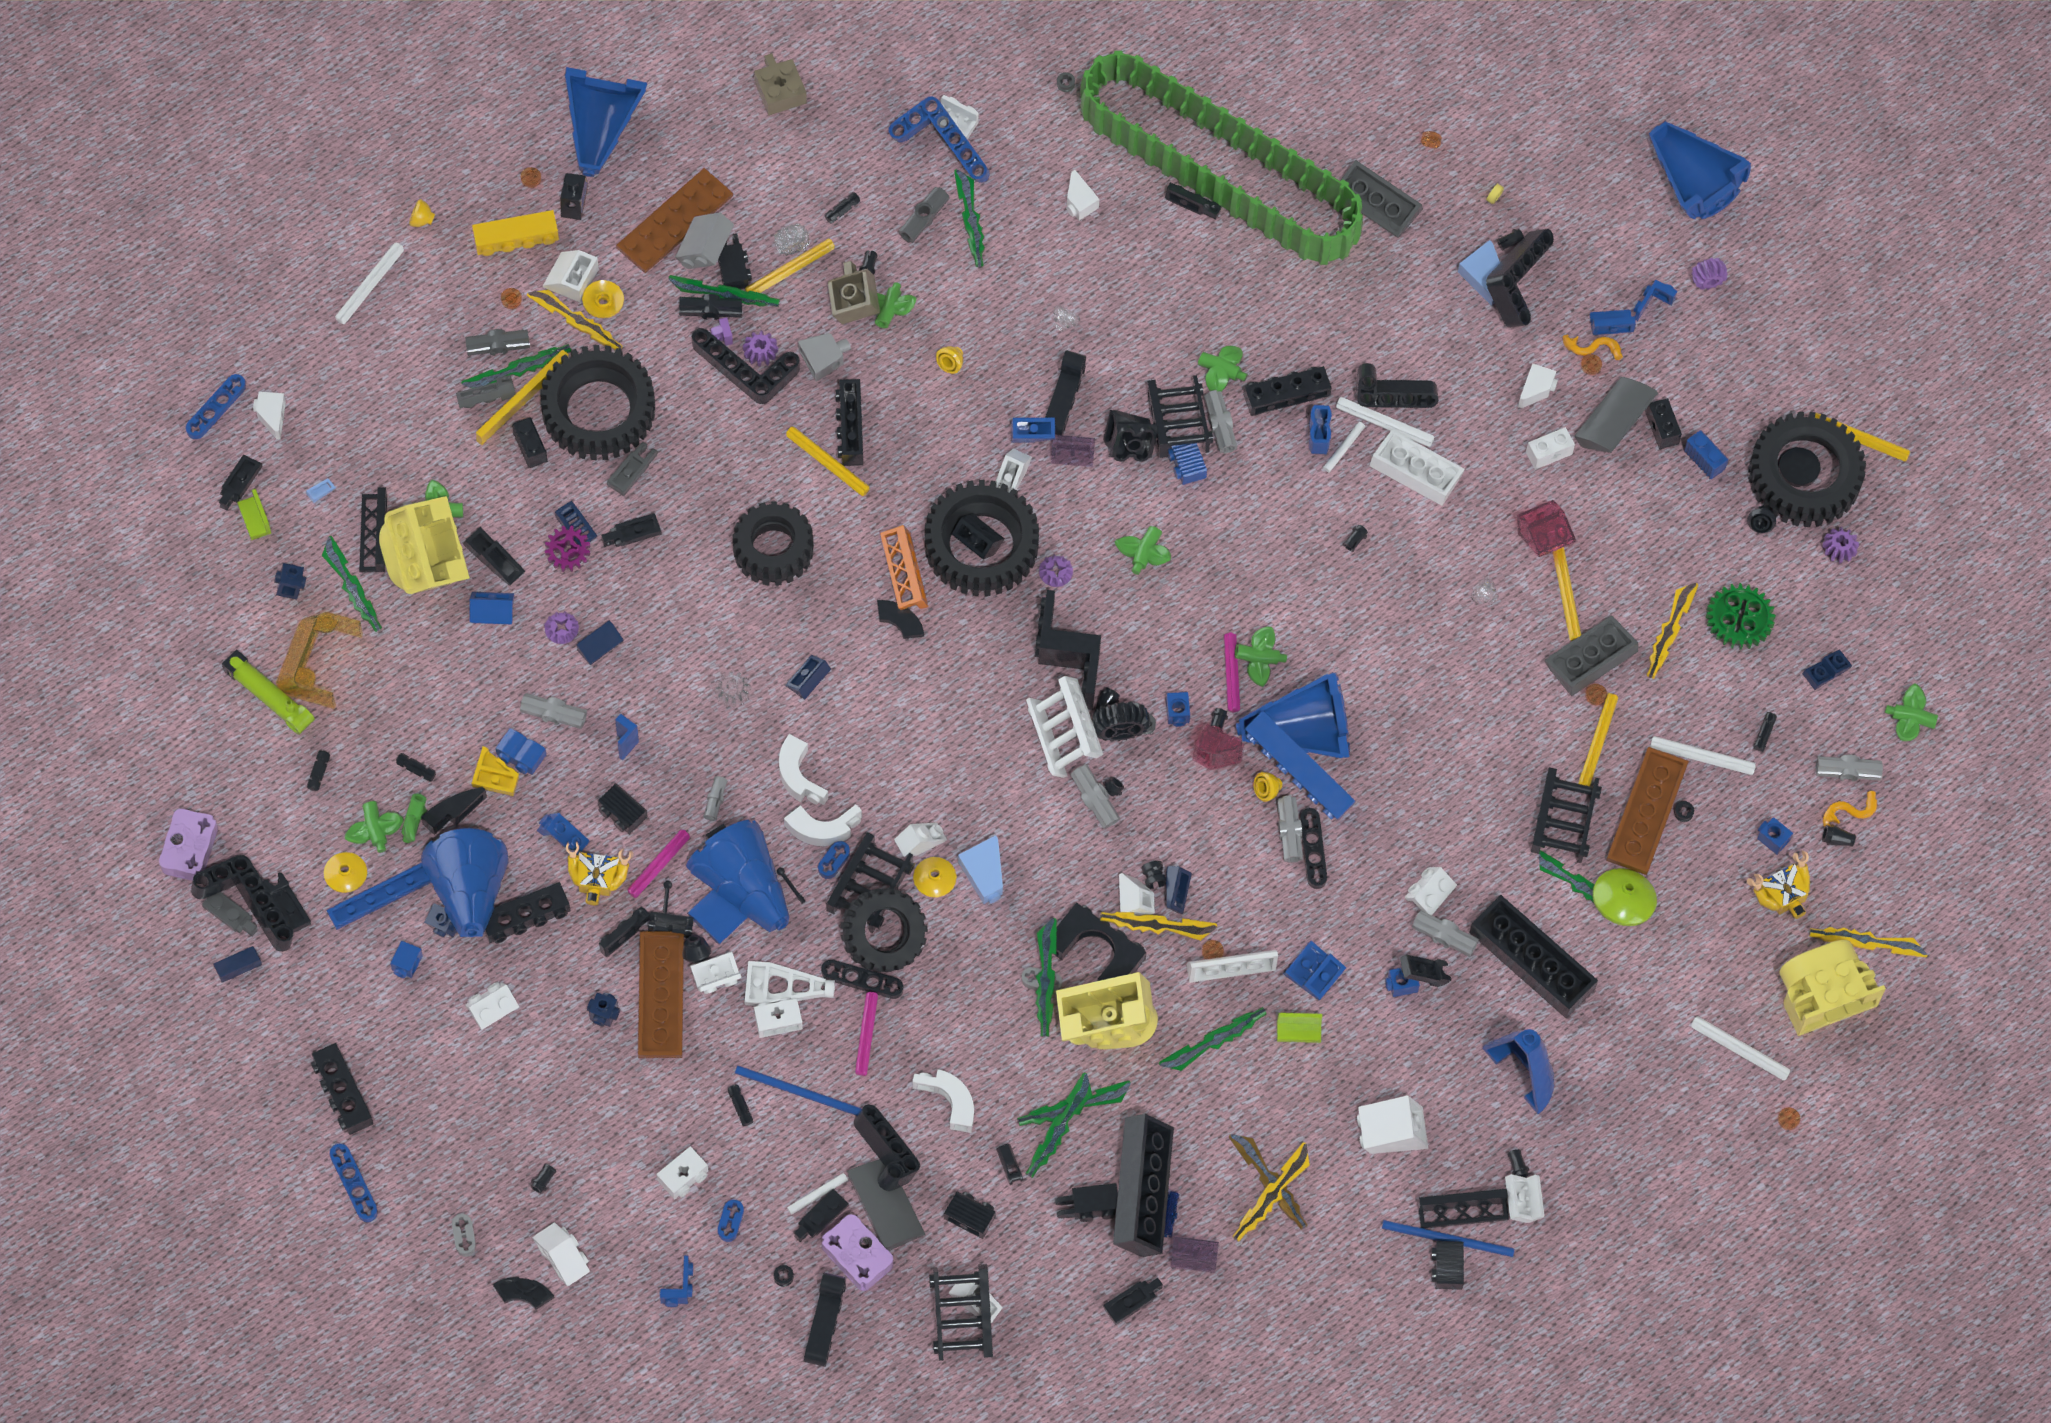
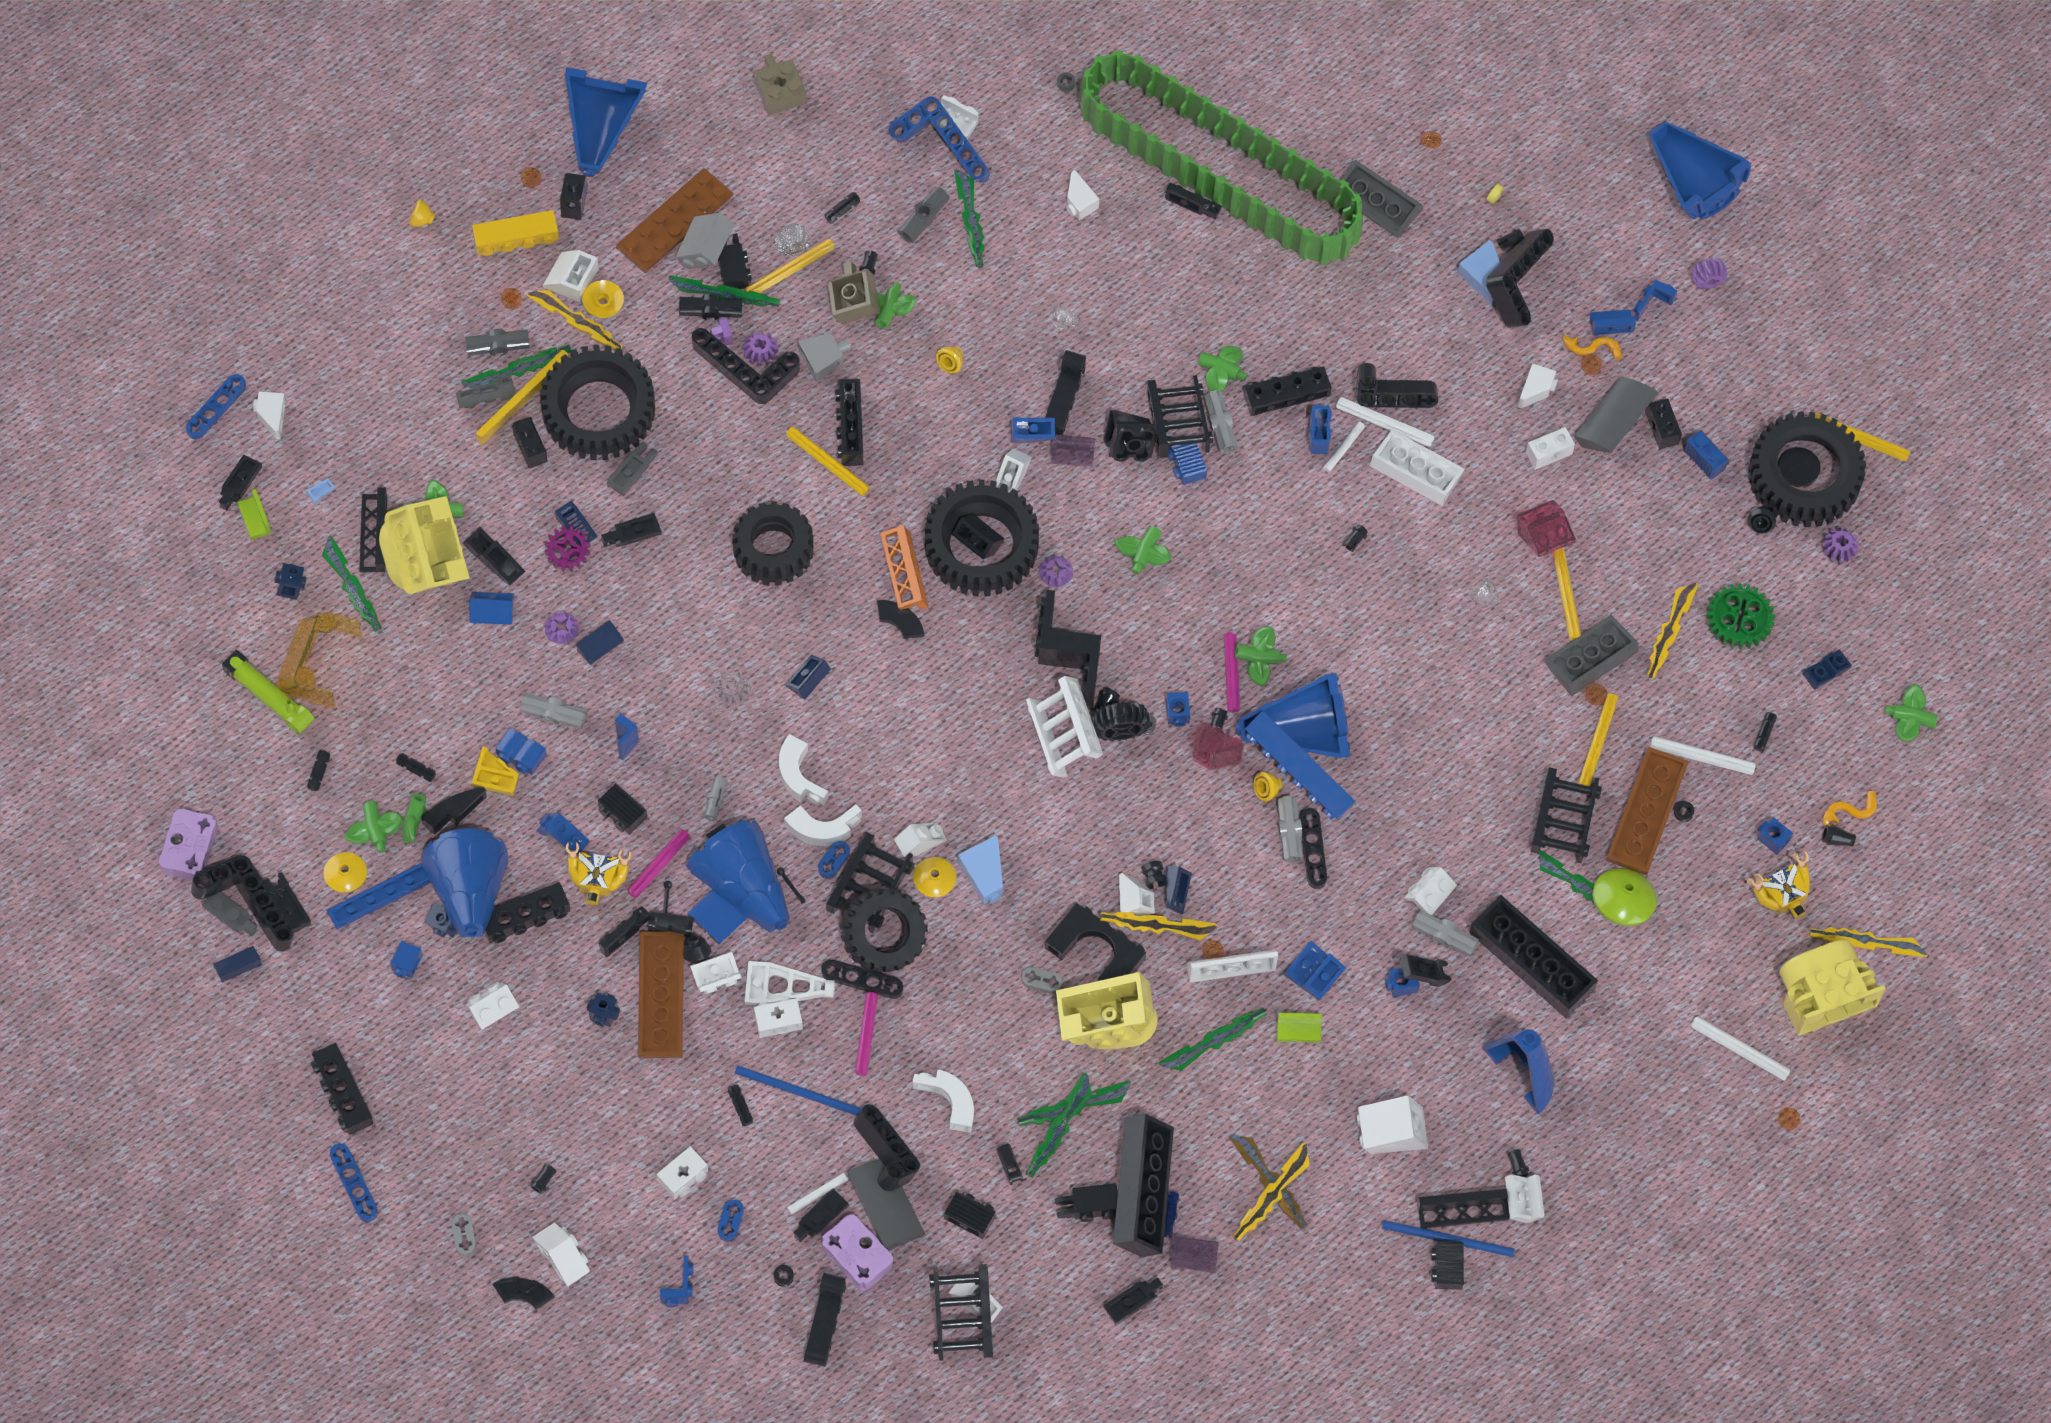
(369, 283): white axle -> none
(1046, 978): green sword -> none
(1095, 796): light grey piece -> none
(1114, 786): black plate -> none
(1849, 768): light grey piece -> none

